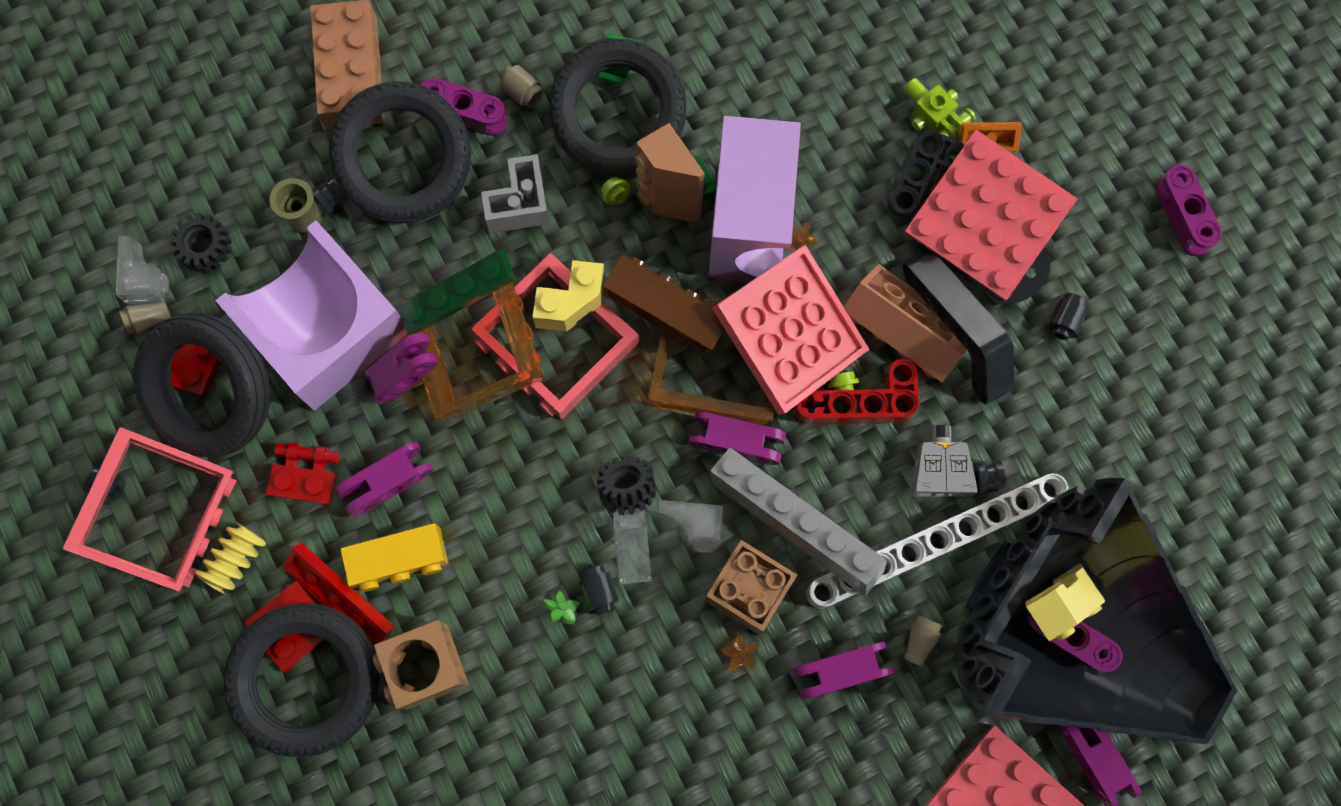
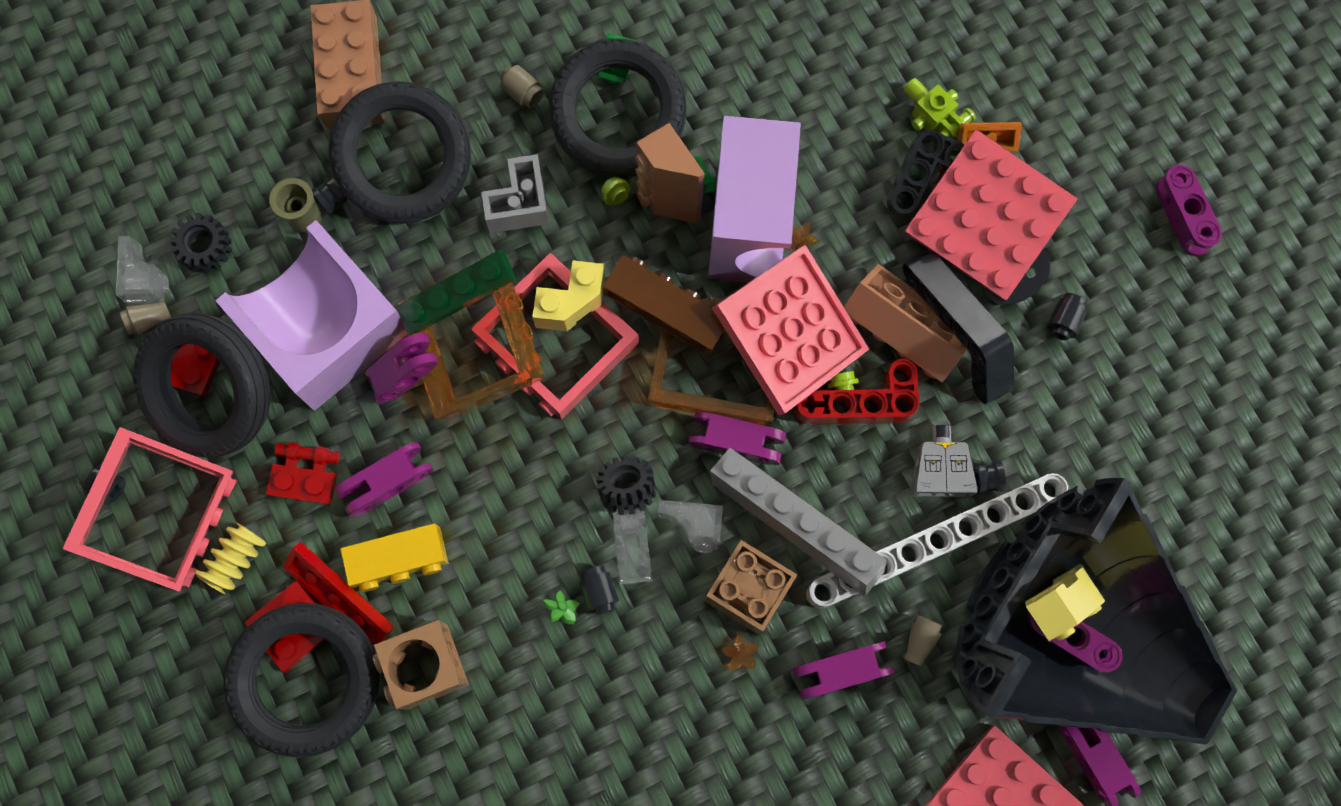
(484, 113): magenta piece -> none

